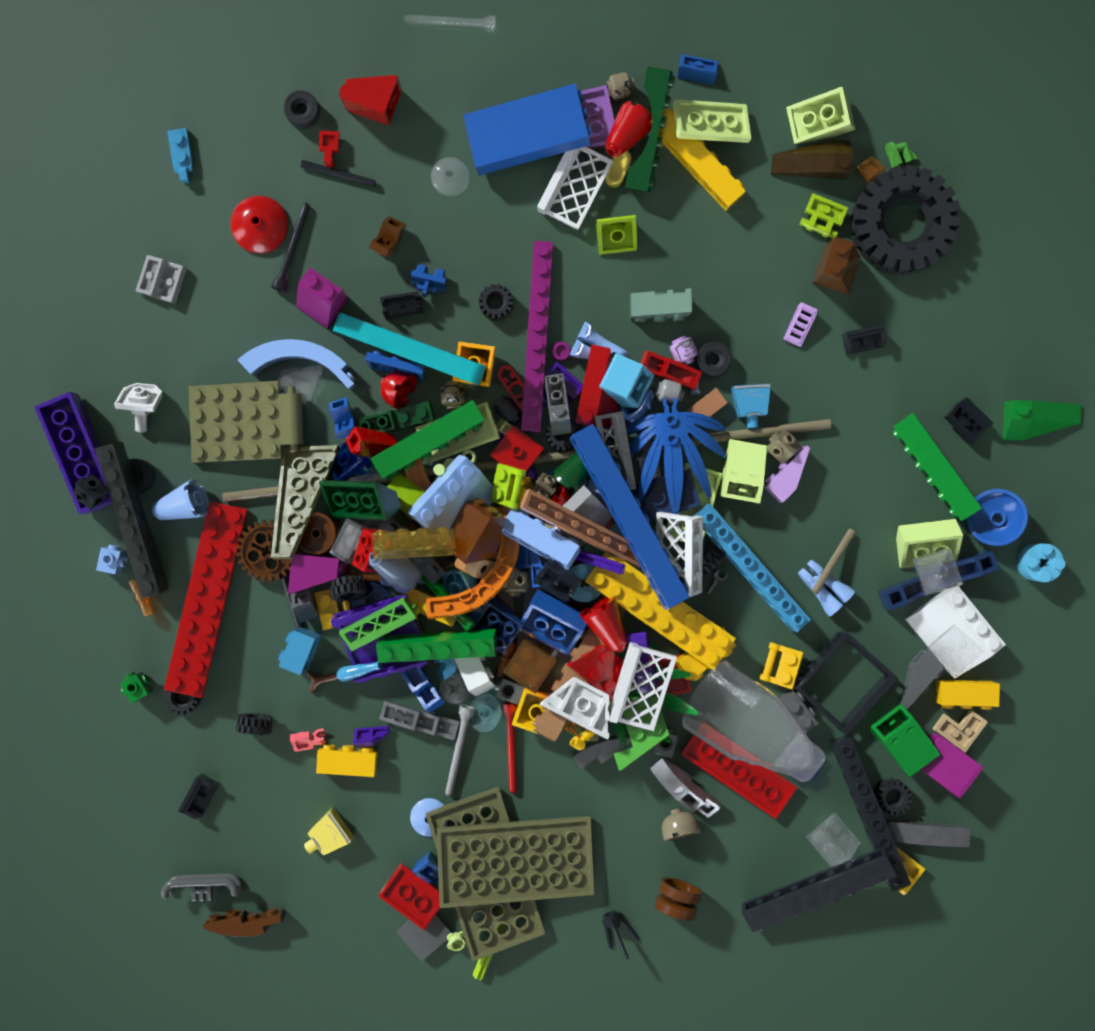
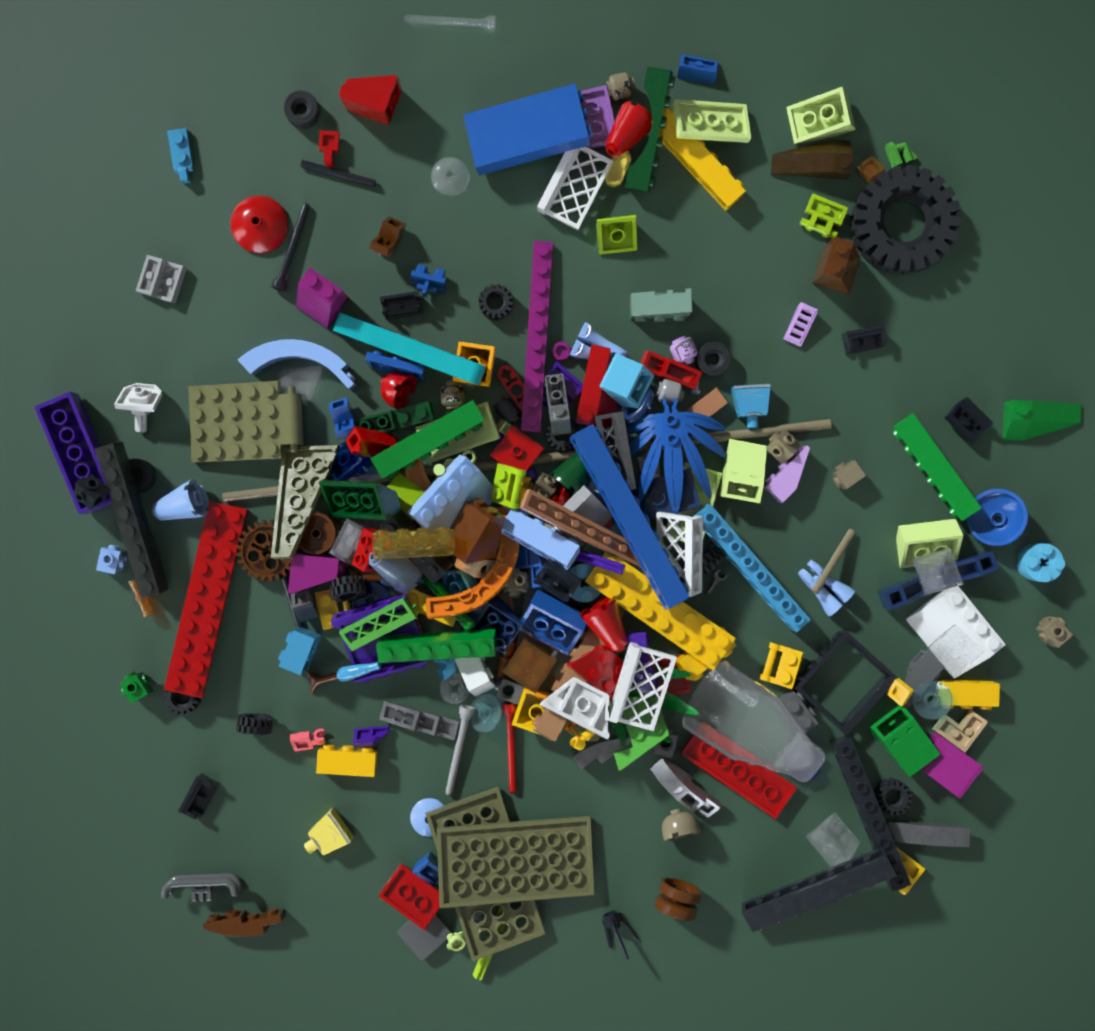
(423, 688): blue slope -> none
(847, 474): none -> dark tan brick
(900, 692): none -> yellow plate
(938, 706): none -> clear light blue dish
(1053, 631): none -> dark tan brick

